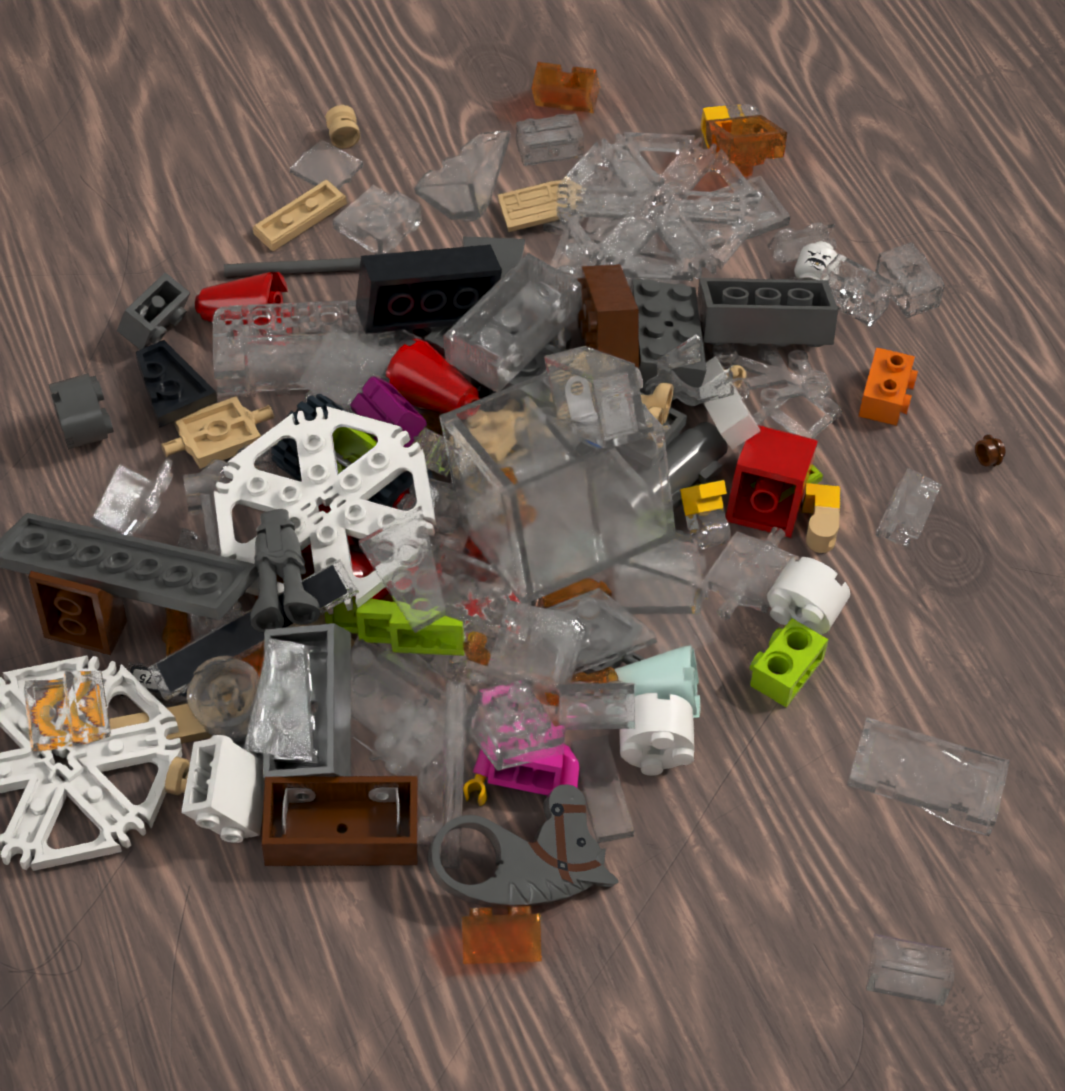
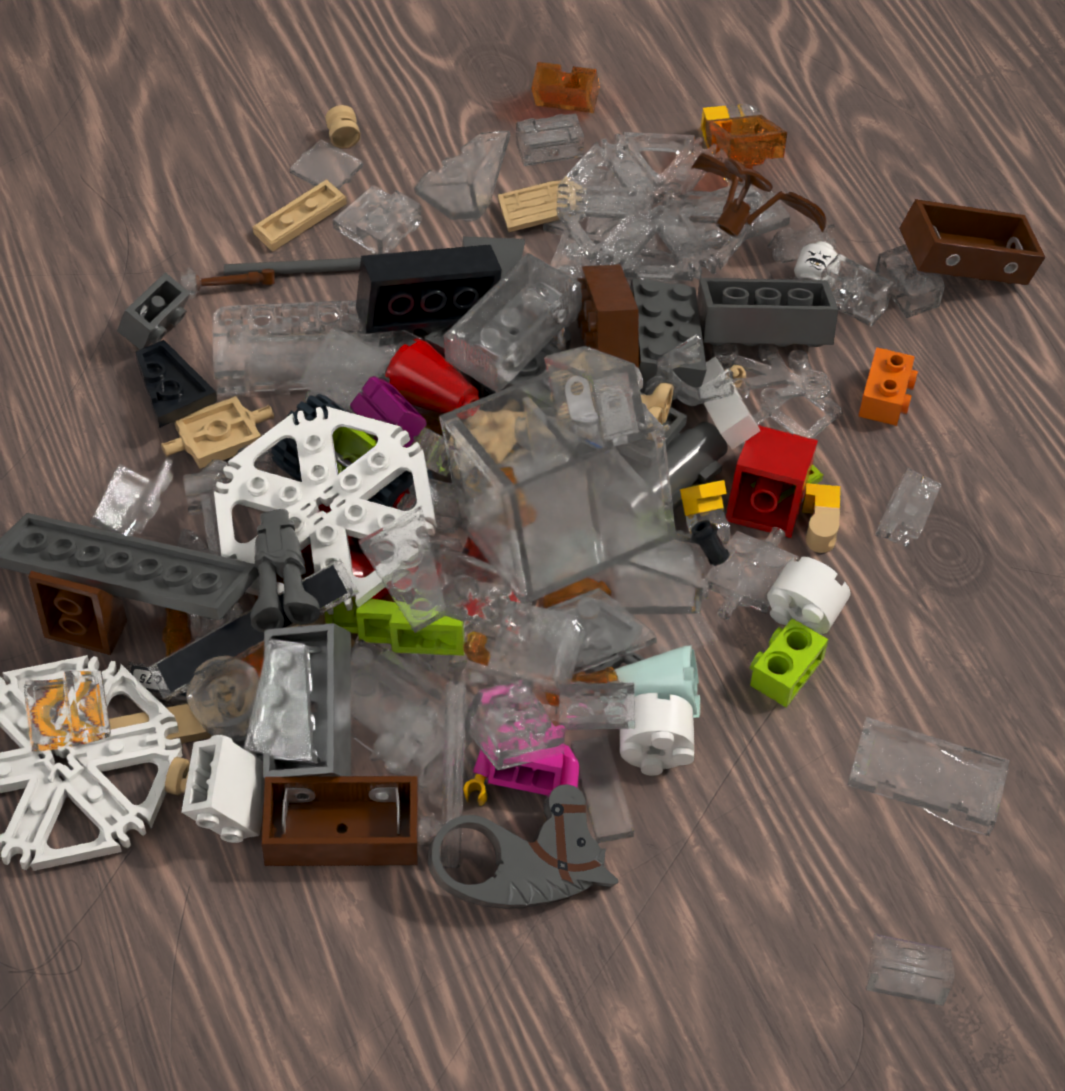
(80, 411): dark grey brick -> none
(193, 283): none -> reddish brown piece
(253, 290): red cone -> none
(501, 937): clear orange bracket -> none
(706, 536): none -> black pin
(736, 211): none -> reddish brown plant
(971, 242): none -> reddish brown piece
(990, 451): reddish brown plate -> none

